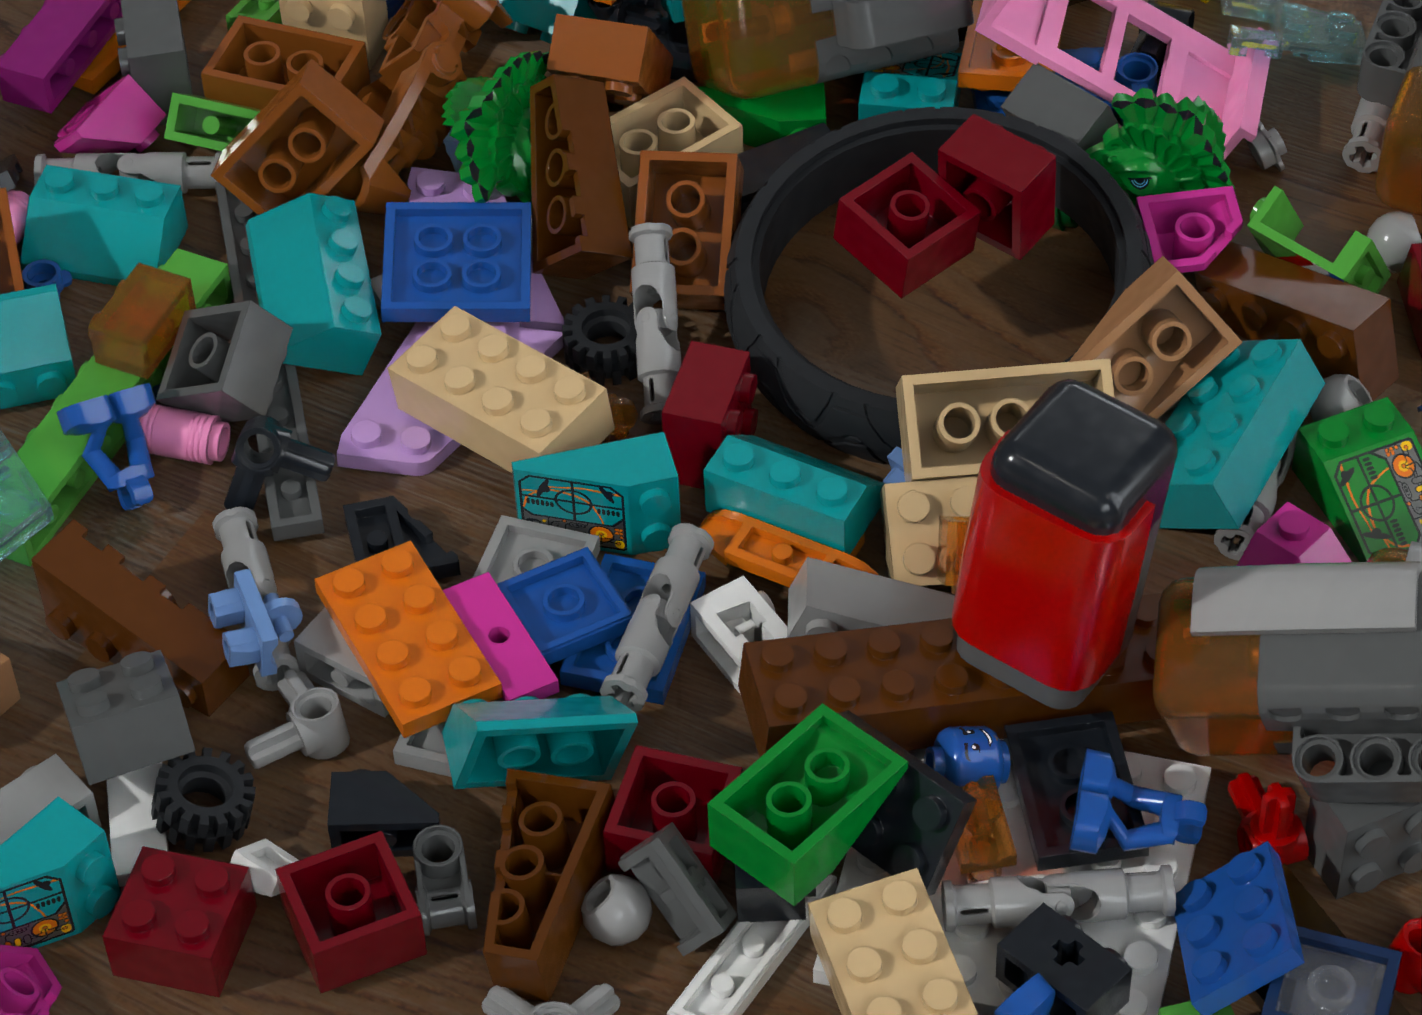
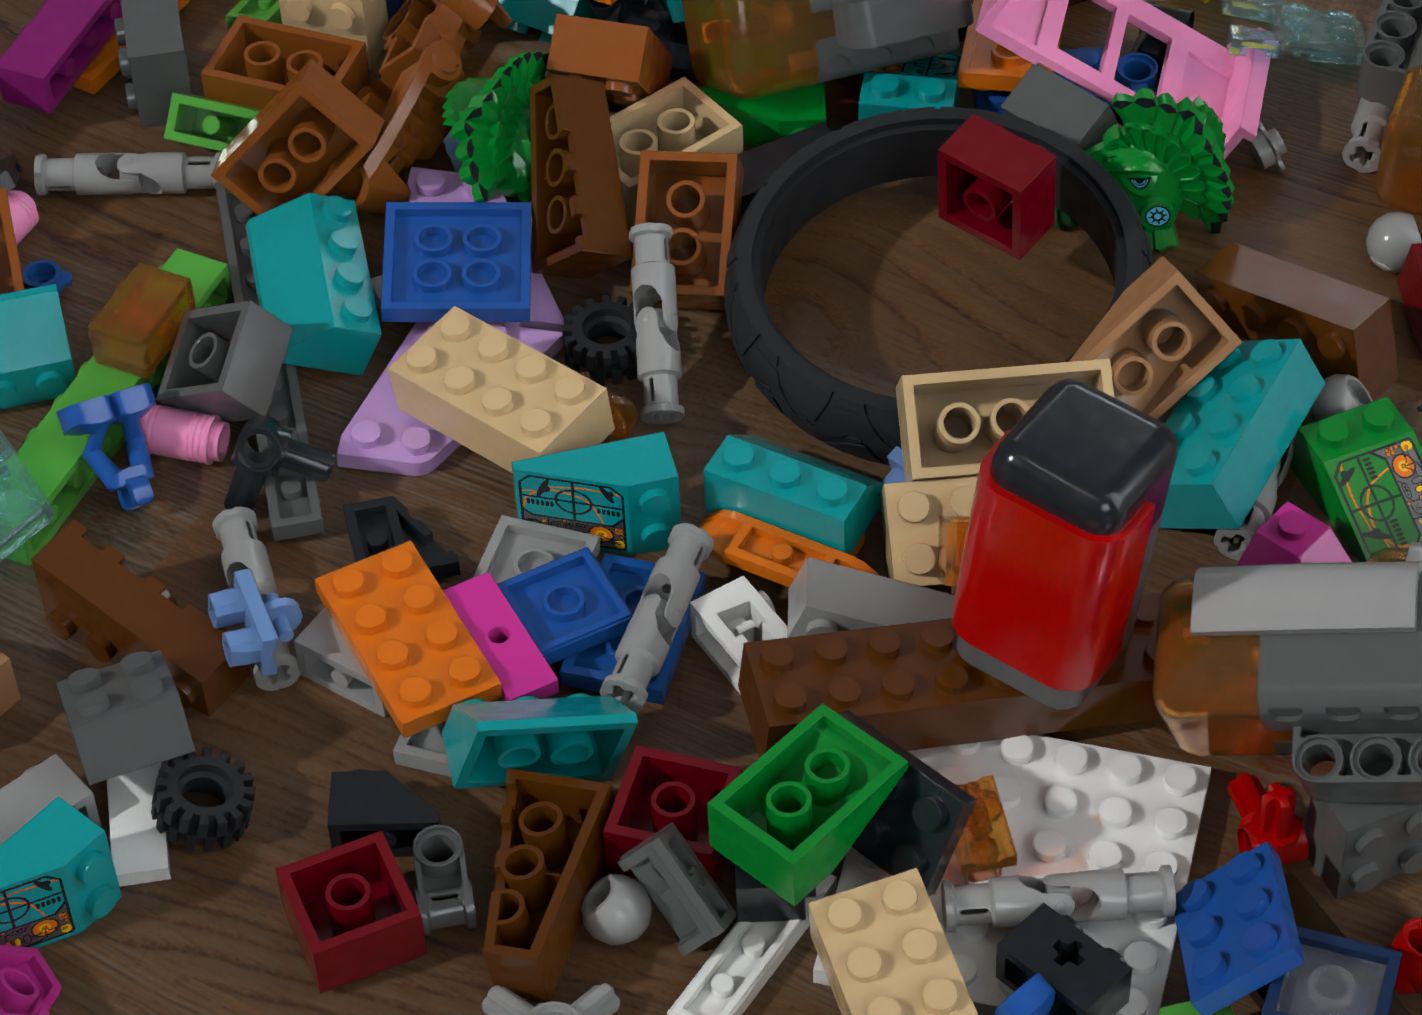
(101, 223): teal slope -> none
(113, 122): dark pink slope -> none
(180, 921): dark red brick -> none
(262, 861): white plate -> none
(312, 725): light grey axle -> none
(706, 405): dark red brick -> none
(906, 224): dark red brick -> none
(968, 754): blue head -> none
(1047, 774): black plate -> none
(1095, 814): blue piece -> none
(1190, 225): dark pink slope -> none
(1276, 227): bright green panel -> none

